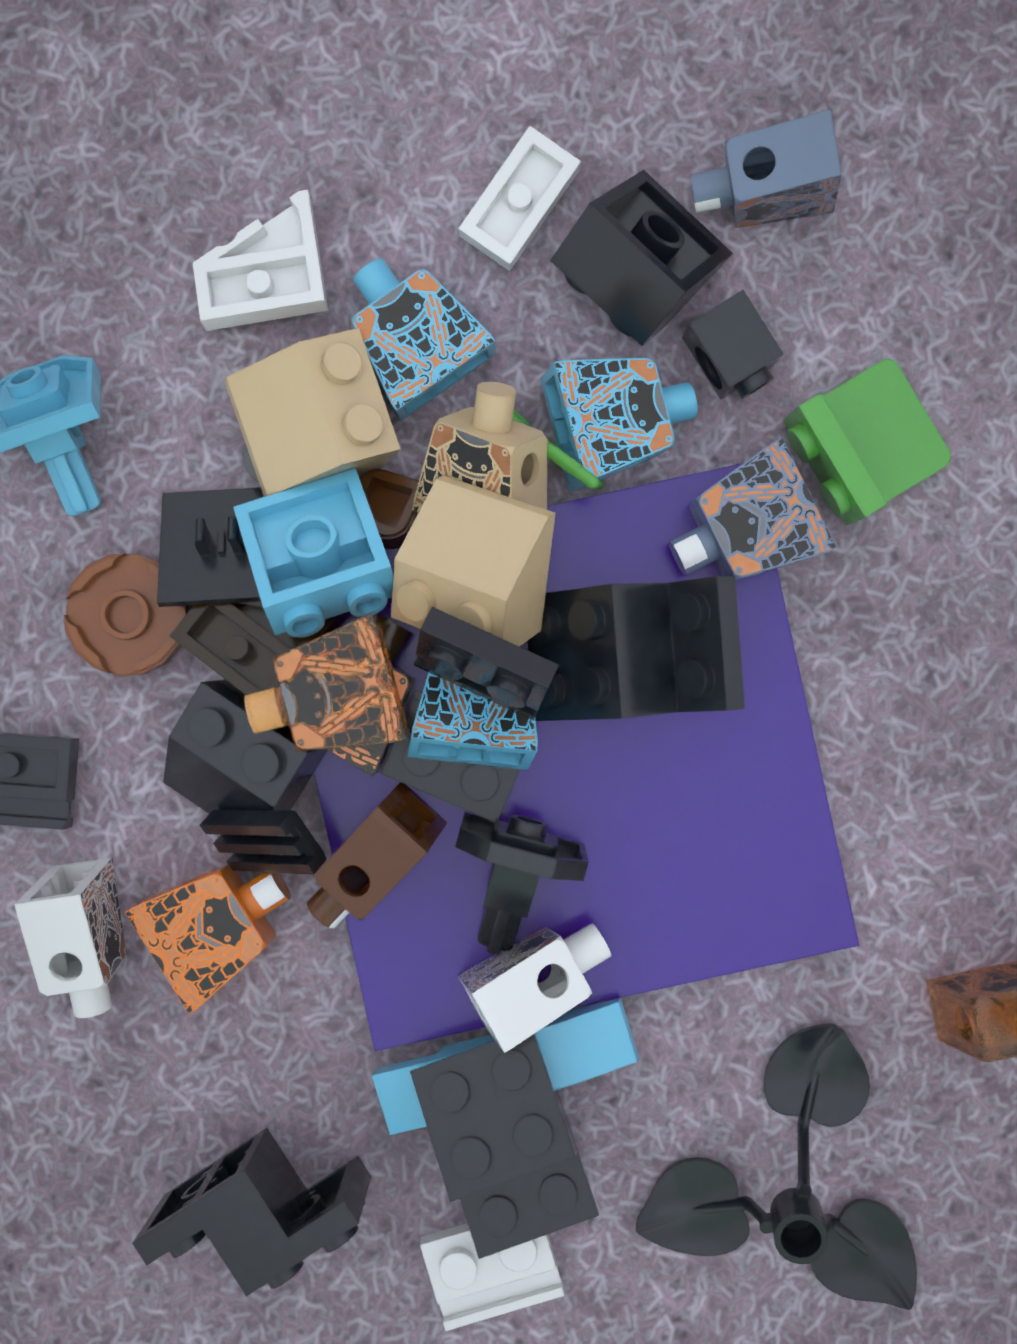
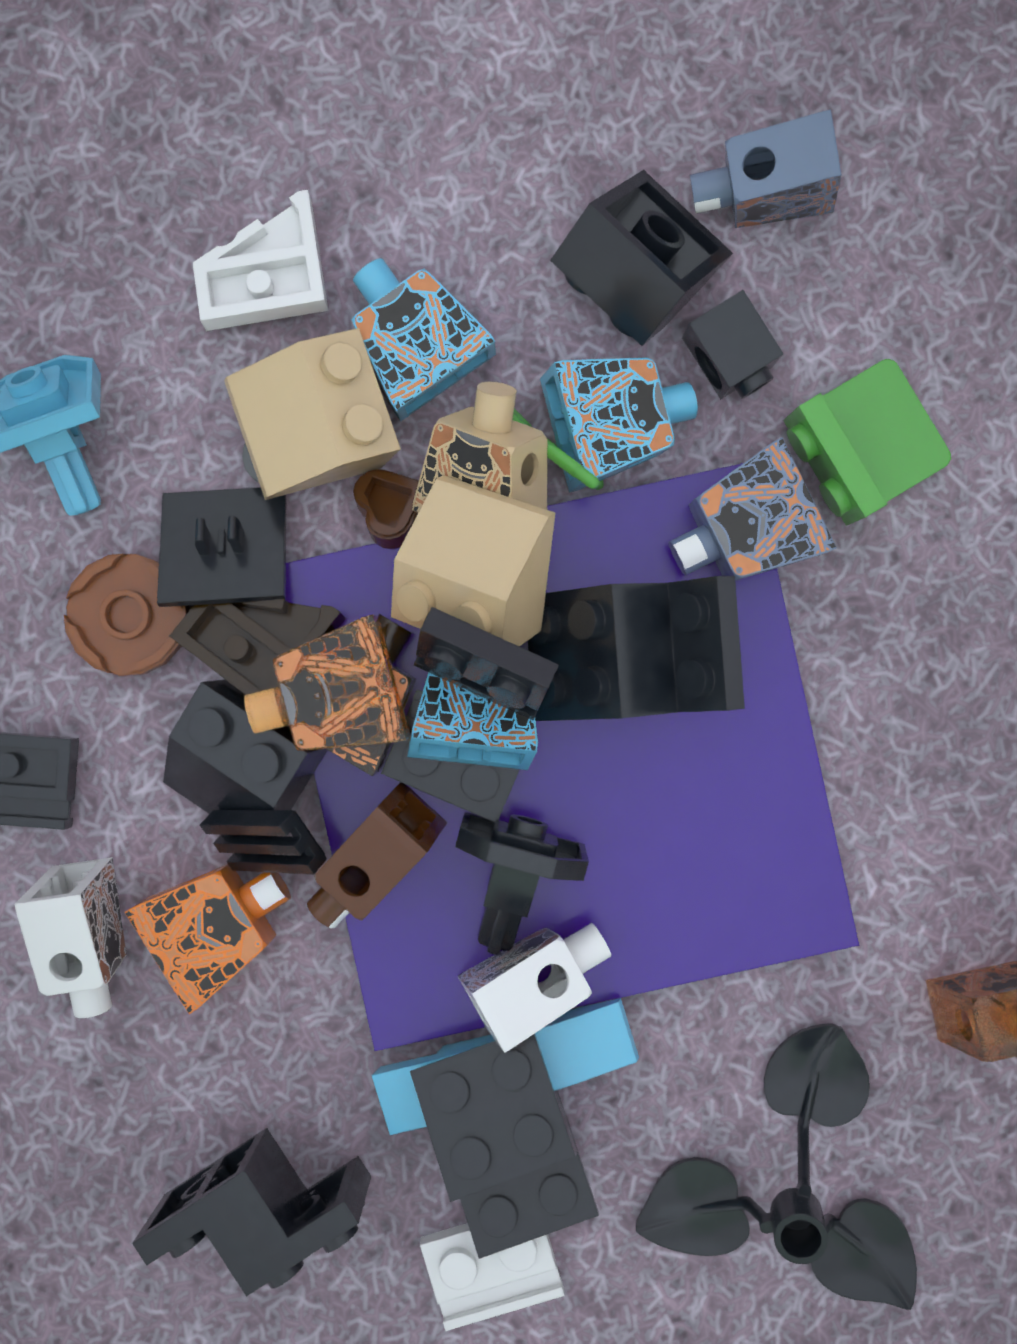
(315, 554): medium azure plate -> none
(519, 198): white plate -> none

